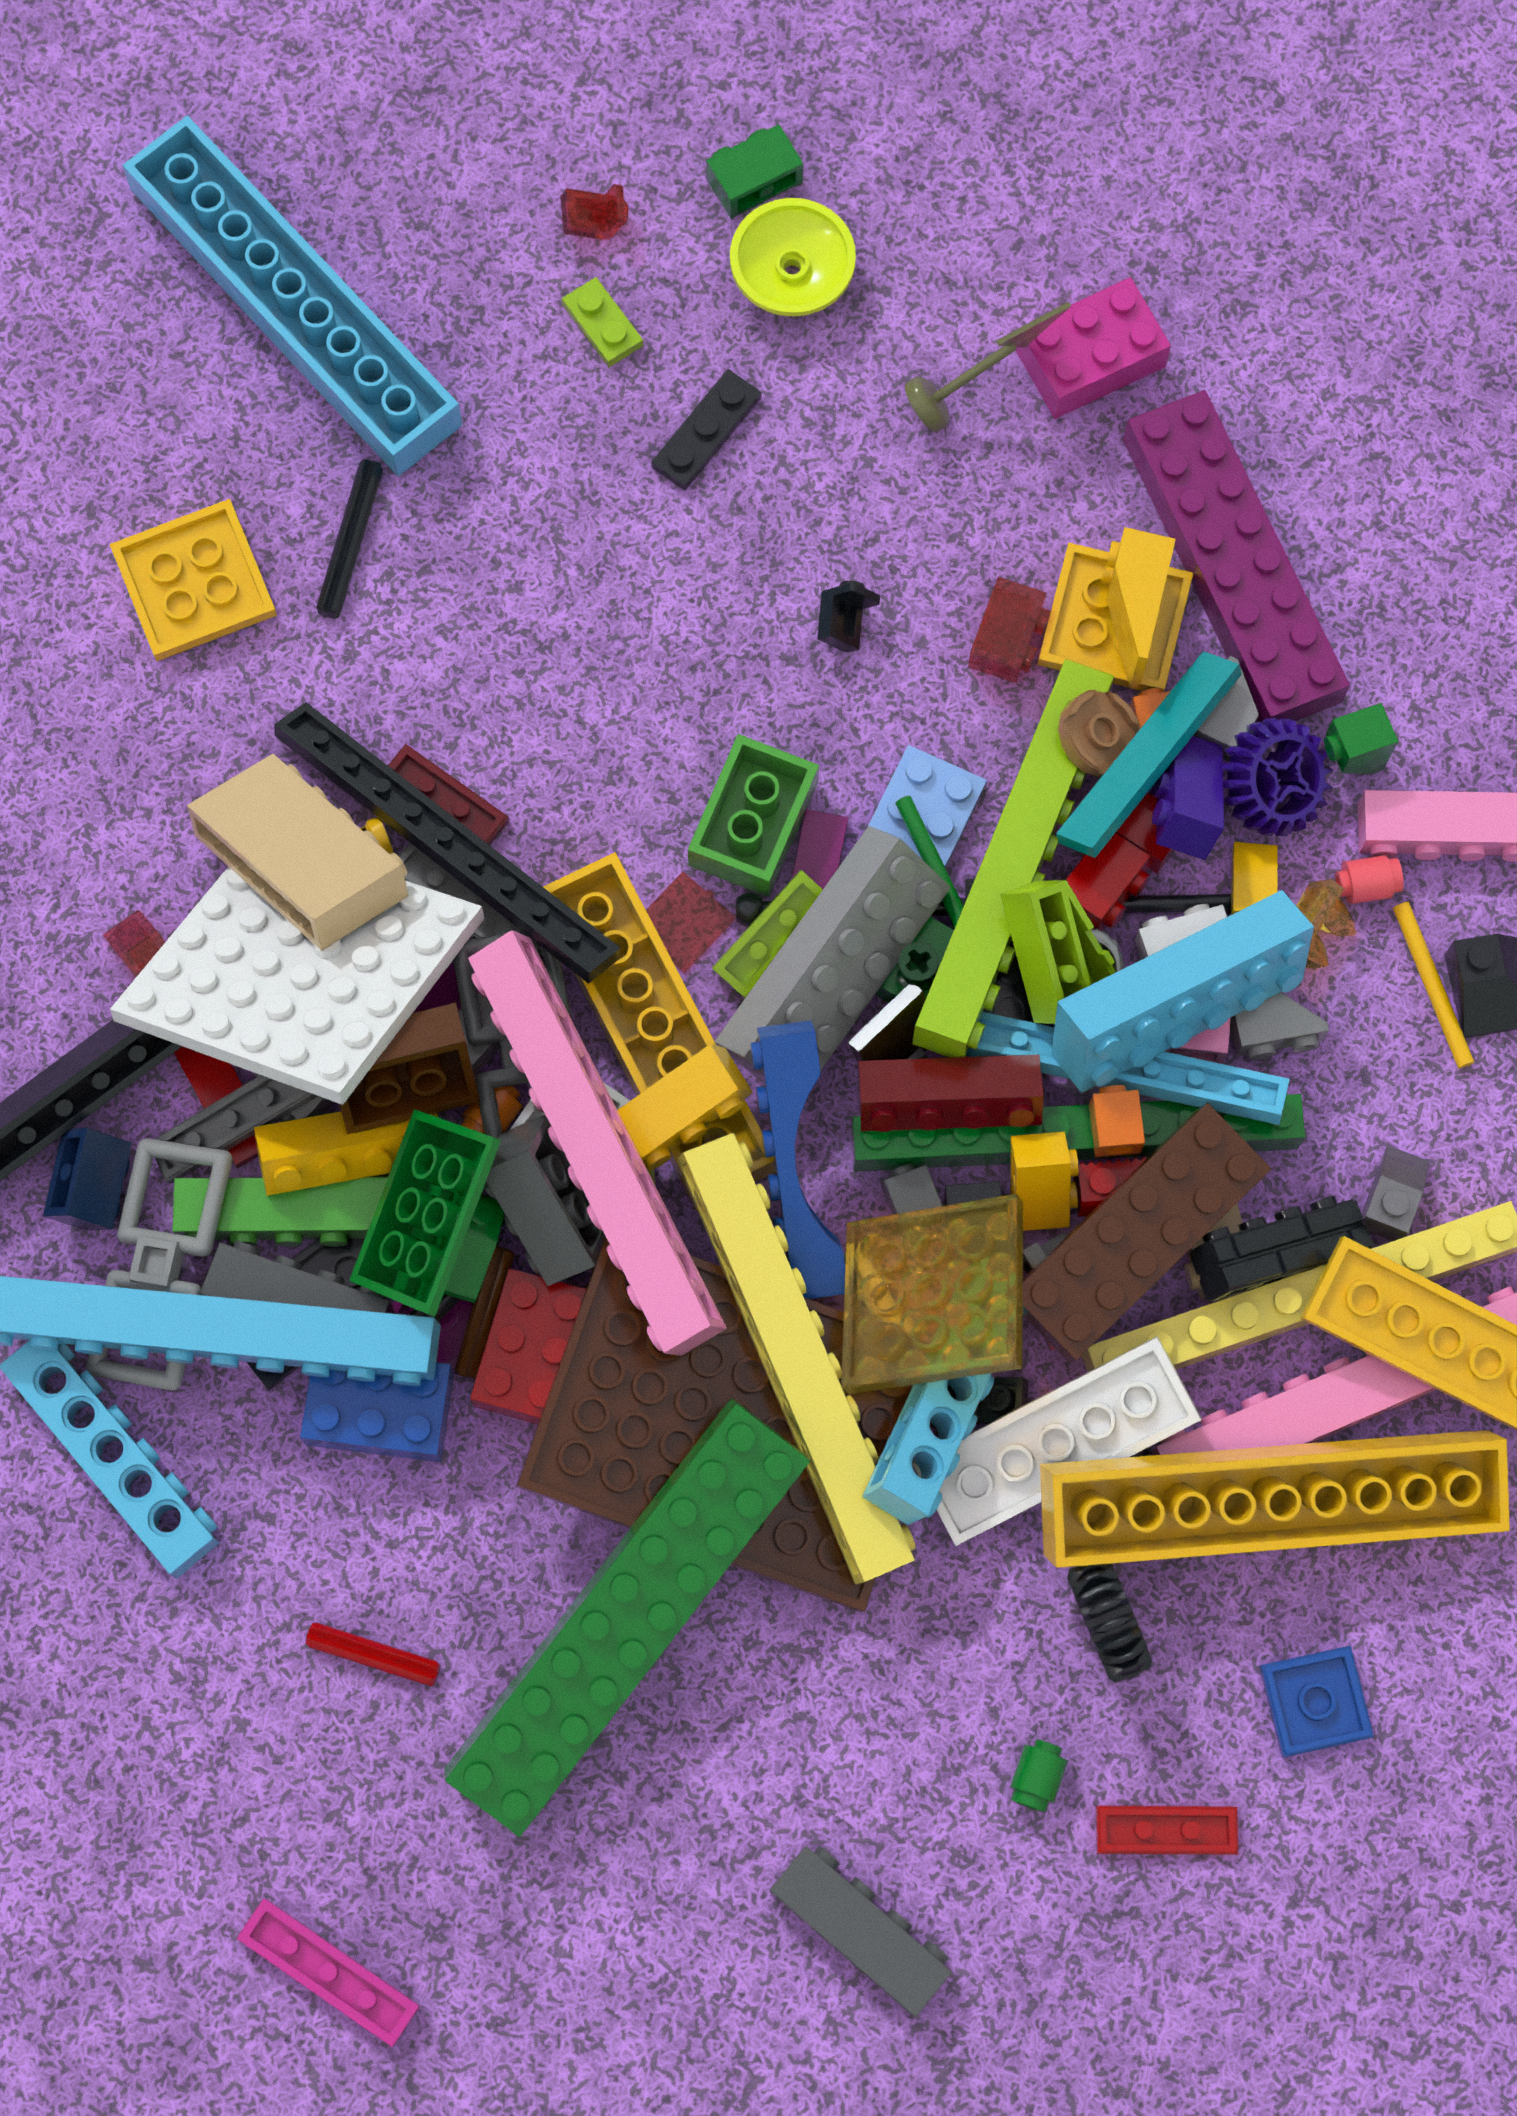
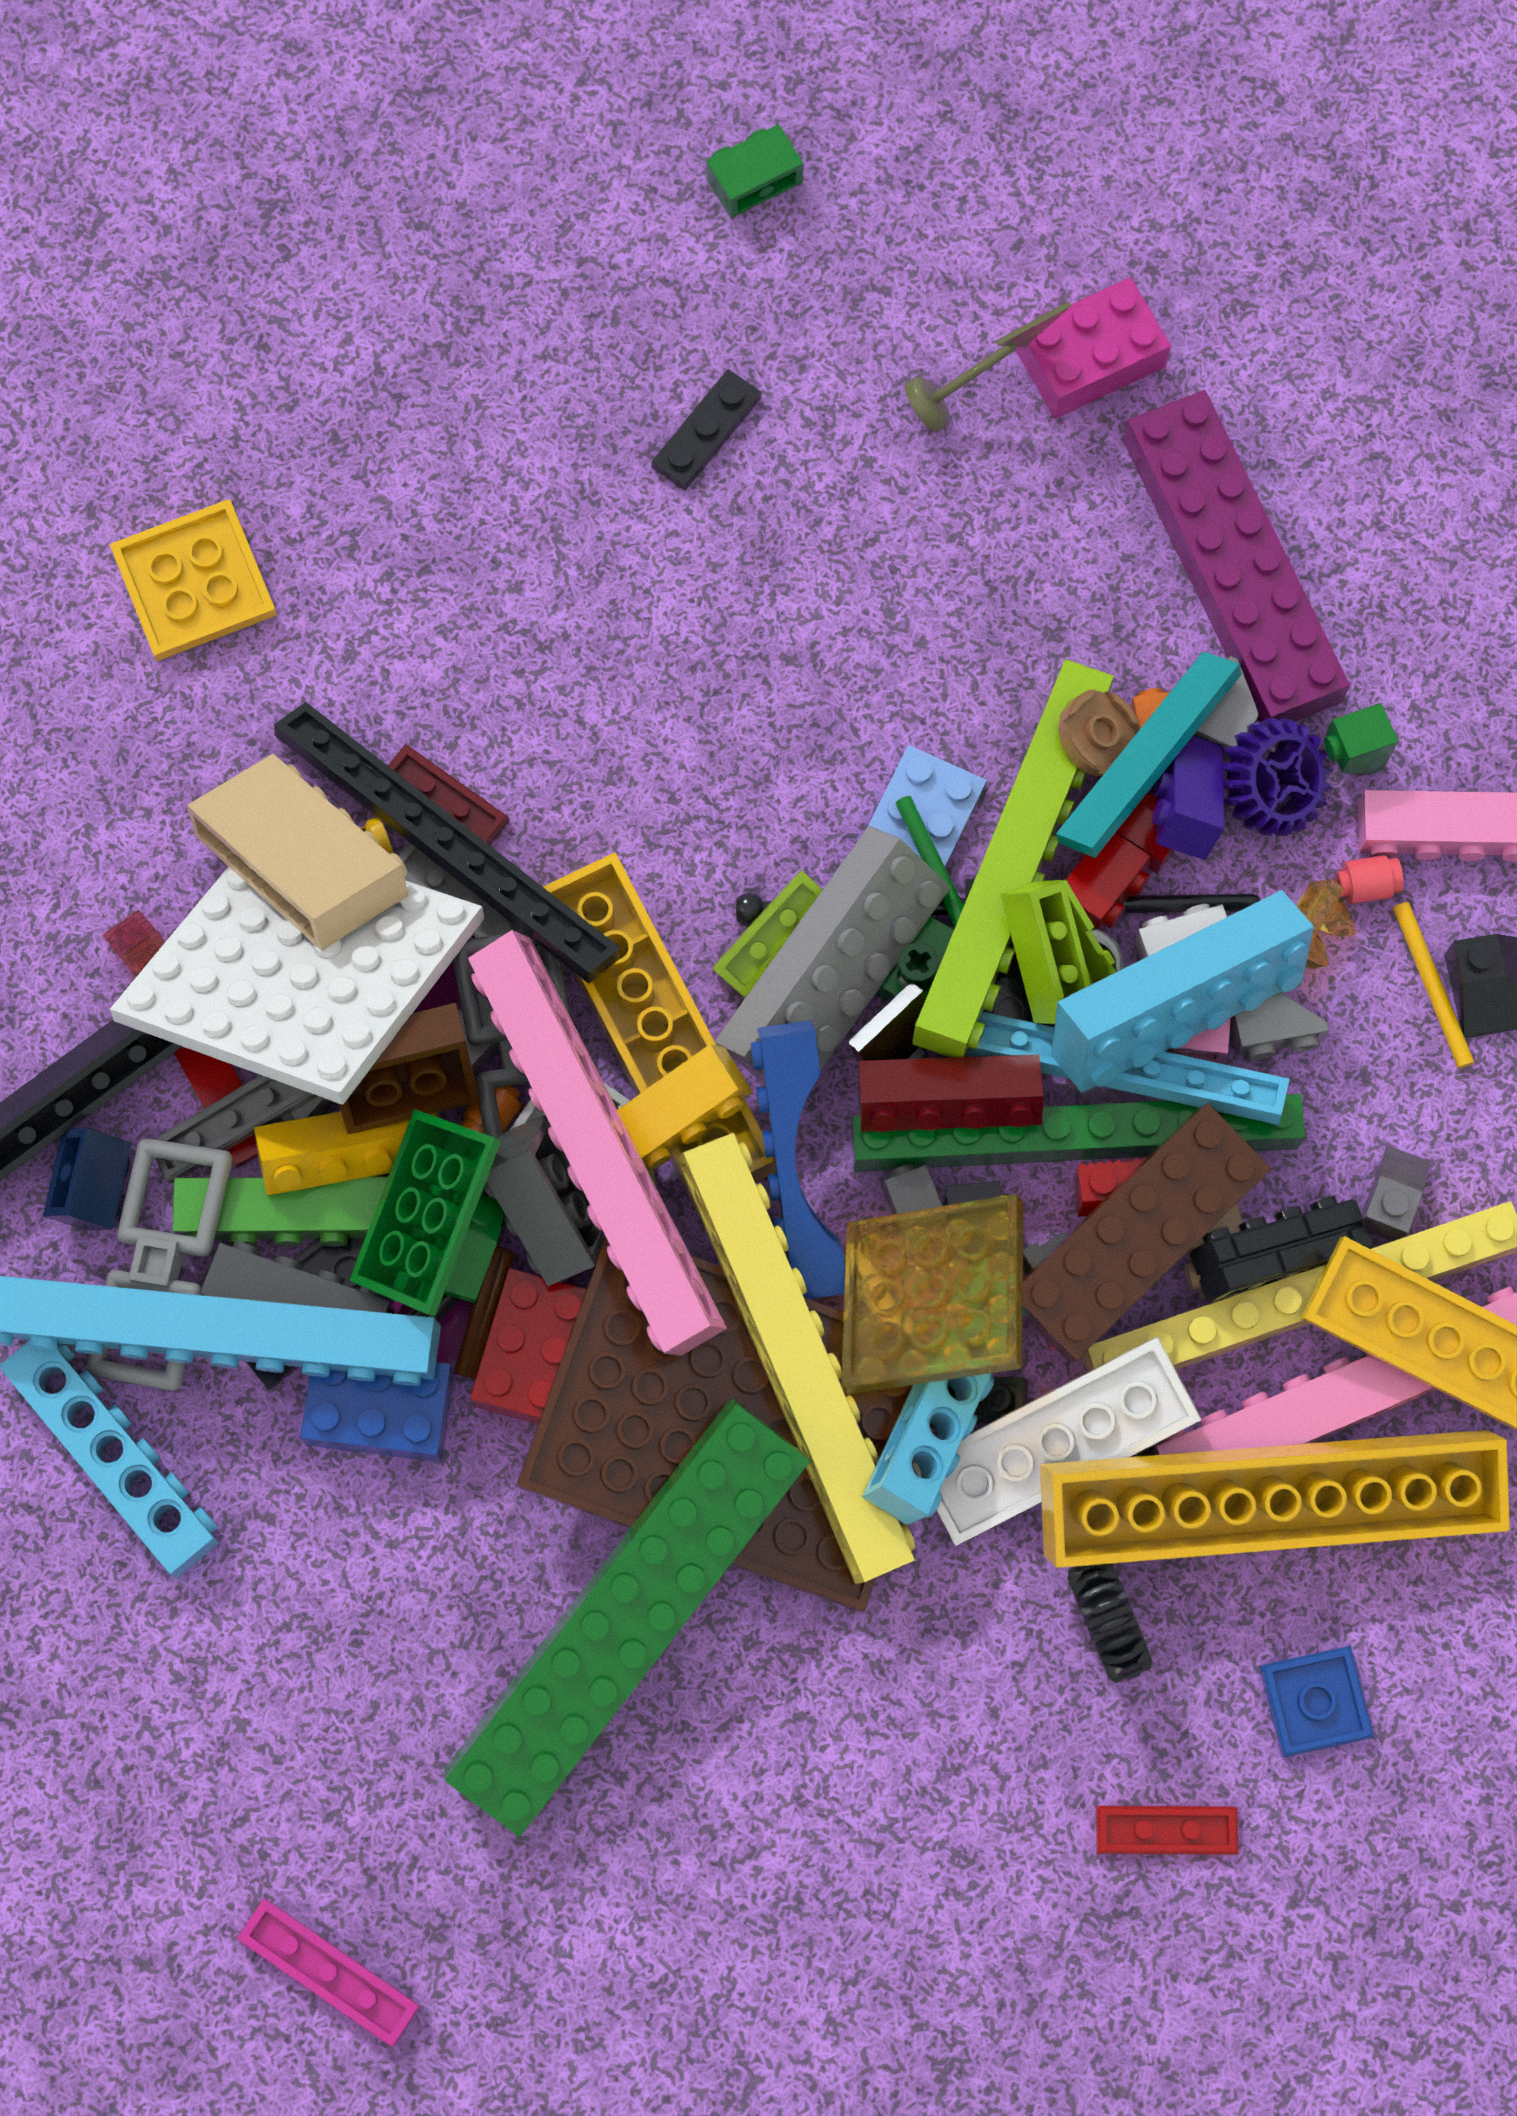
(293, 296): medium azure brick -> none
(349, 538): black axle -> none
(372, 1654): red axle -> none
(593, 213): clear red bracket -> none
(602, 322): lime plate -> none
(688, 920): clear red piece -> none
(753, 815): bright green brick -> none
(792, 235): neon yellow dish -> none
(820, 845): magenta tile -> none
(842, 614): black bracket -> none
(860, 1930): dark grey brick -> none
(1008, 629): clear red brick -> none
(1038, 1775): green brick -> none
(1042, 1179): yellow brick -> none
(1083, 628): yellow plate -> none
(1116, 1121): orange brick -> none
(1137, 580): yellow slope -> none
(1253, 873): yellow tile -> none

